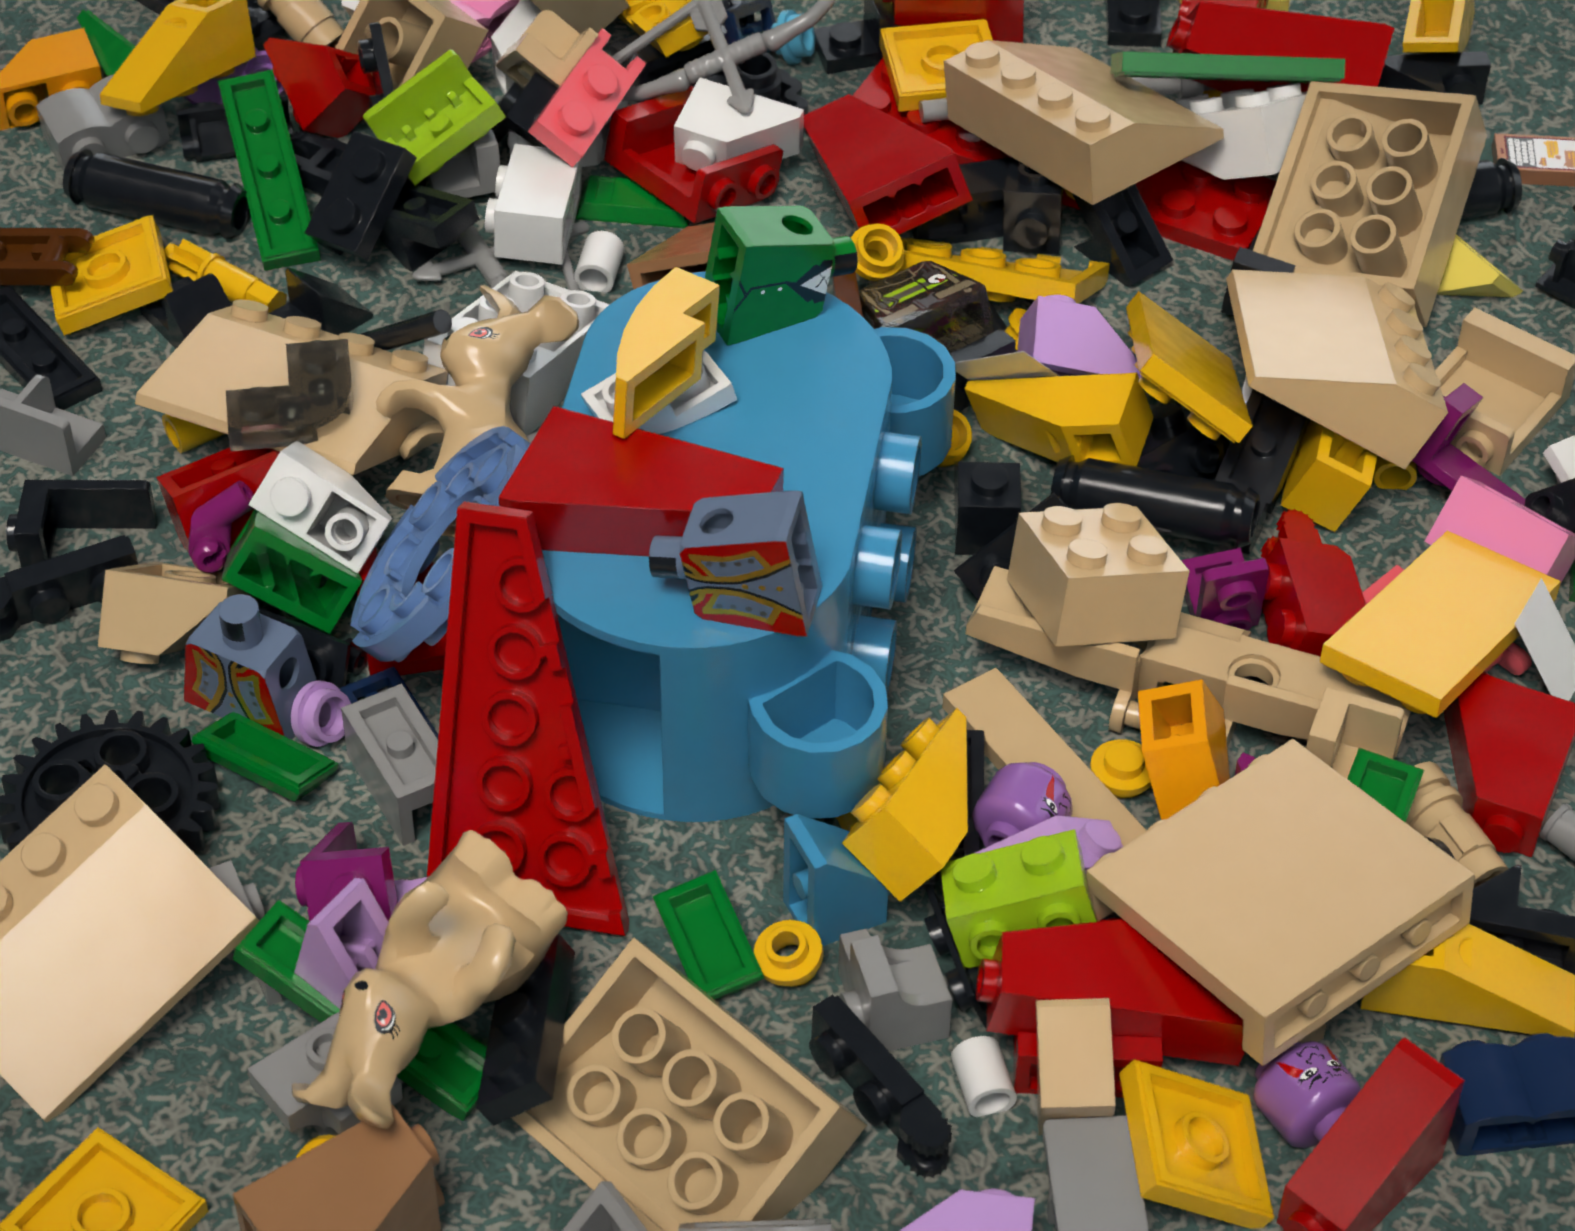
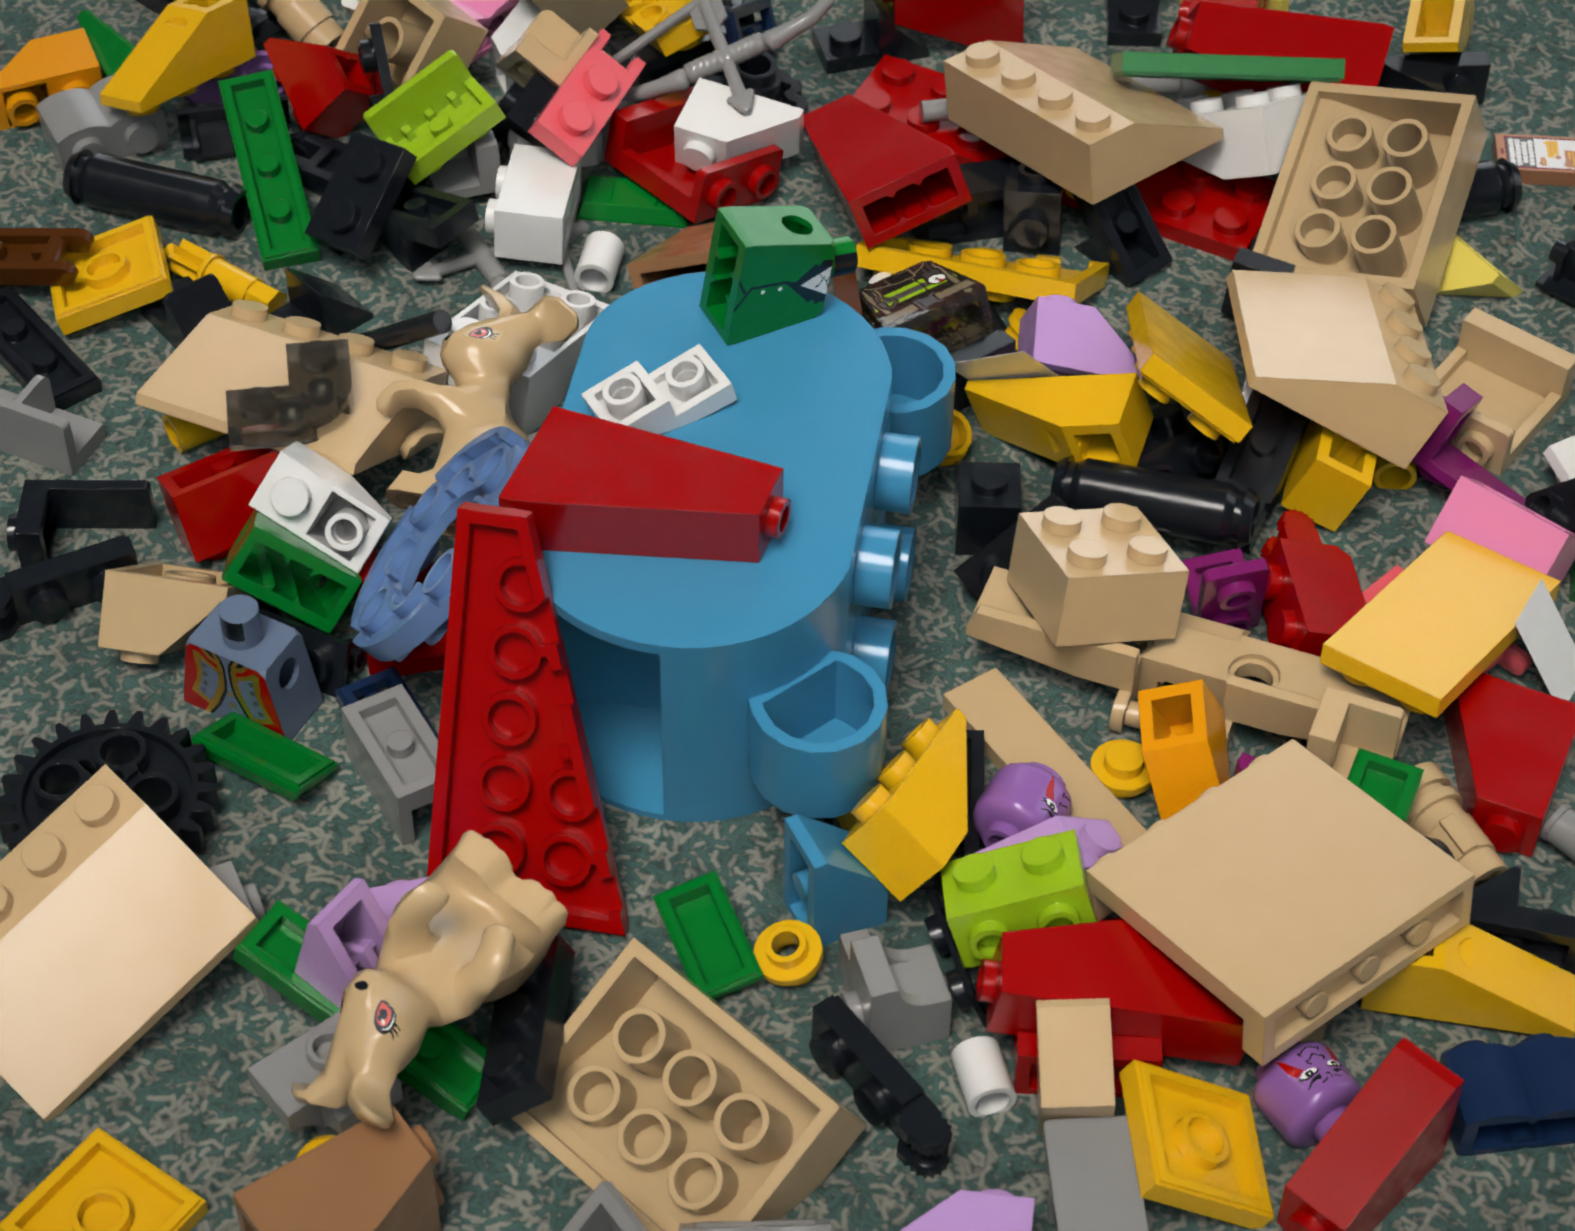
(212, 526): magenta arm -> none
(318, 714): lavender plate -> none
(336, 863): magenta bracket -> none
(663, 347): yellow slope -> none
(746, 561): sand blue torso -> none
(801, 45): medium azure plate -> none
(887, 243): yellow plate -> none
(917, 57): yellow tile -> none

